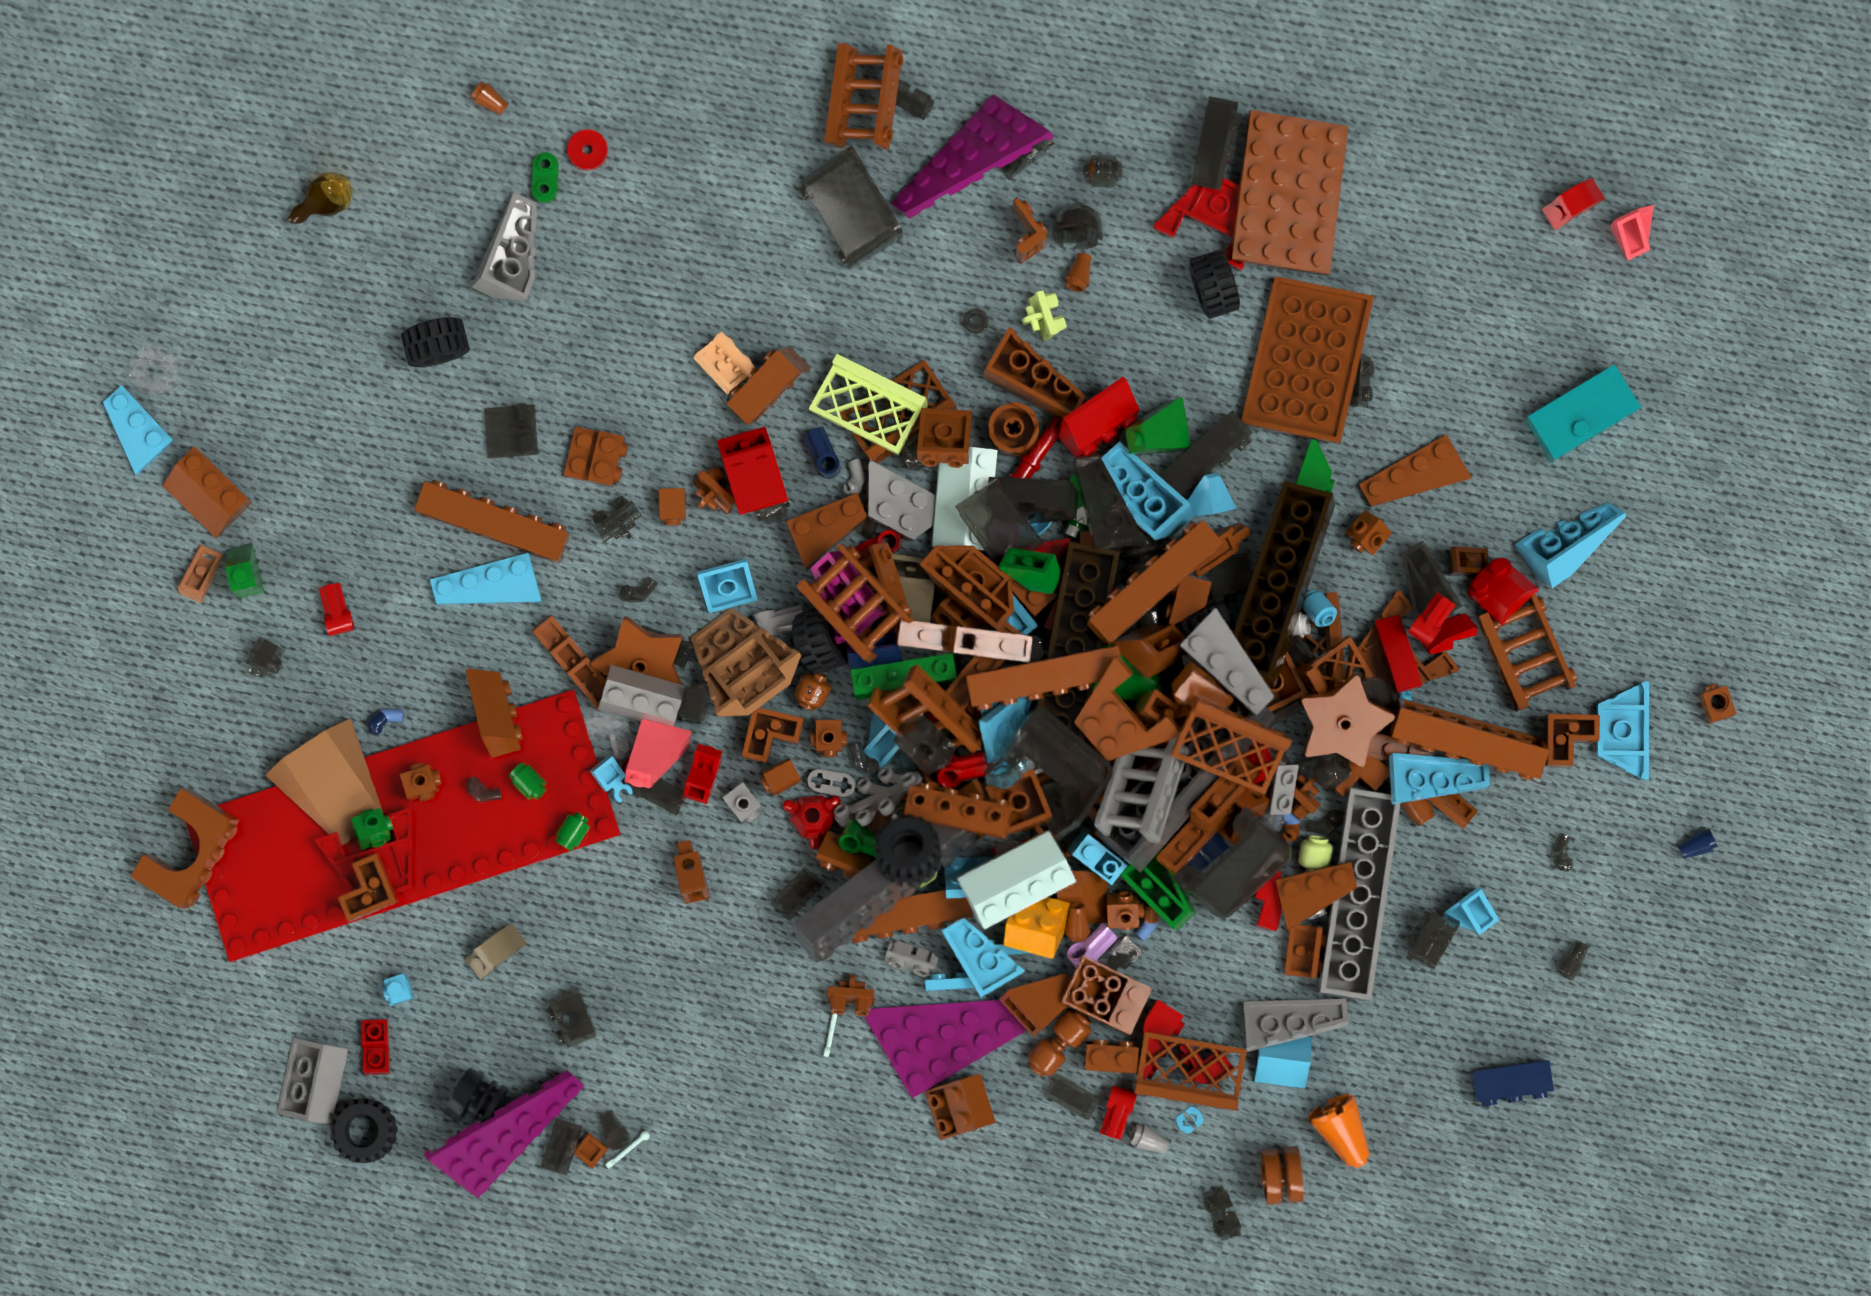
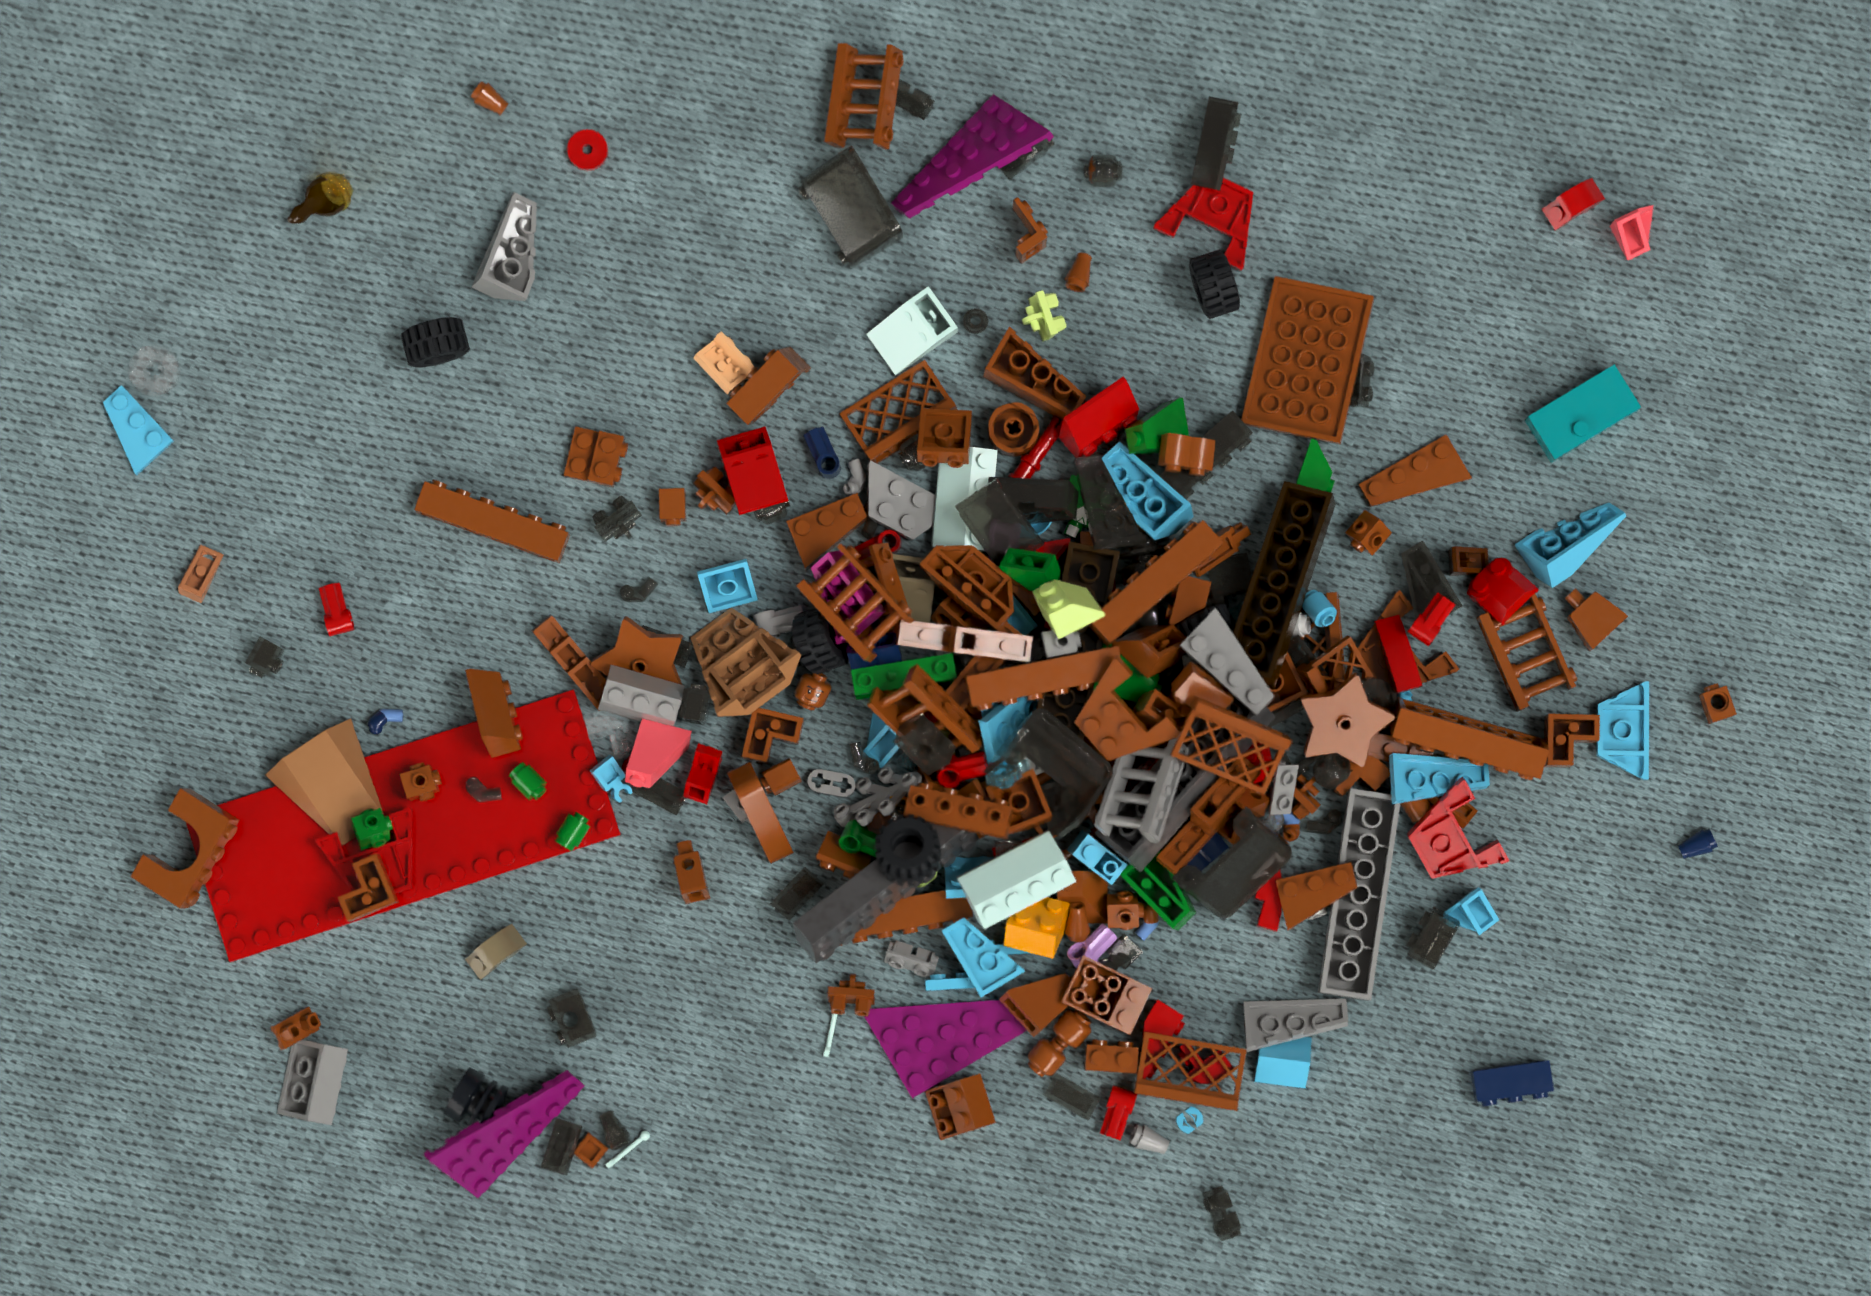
(206, 492): dark orange slope -> none
(243, 571): green slope -> none
(296, 1027): none -> dark orange hips
(375, 1047): red slope -> none
(386, 1130): black tyre -> none
(397, 989): medium azure brick -> none
(497, 582): medium azure wing -> none
(511, 431): clear smoke hinge -> none
(545, 177): green plate -> none
(760, 812): none -> dark orange beam
(812, 816): red rock -> none
(825, 728): dark orange brick -> none
(878, 384): yellowish green fence -> none
(912, 331): none -> light aqua slope
(1060, 647): none -> light grey brick
(1066, 606): none -> yellowish green slope
(1078, 225): clear smoke cylinder -> none
(1186, 453): none -> dark orange brick
(1211, 496): medium azure slope -> none
(1279, 1175): dark orange wheel -> none
(1289, 193): dark orange plate -> none
(1303, 951): dark orange bracket -> none
(1315, 853): yellowish green head -> none
(1342, 1129): orange cone -> none
(1442, 842): none -> wing
(1452, 629): red slope -> none
(1559, 853): clear smoke arm -> none
(1571, 962): clear smoke cone -> none
(1593, 617): none -> dark orange torso

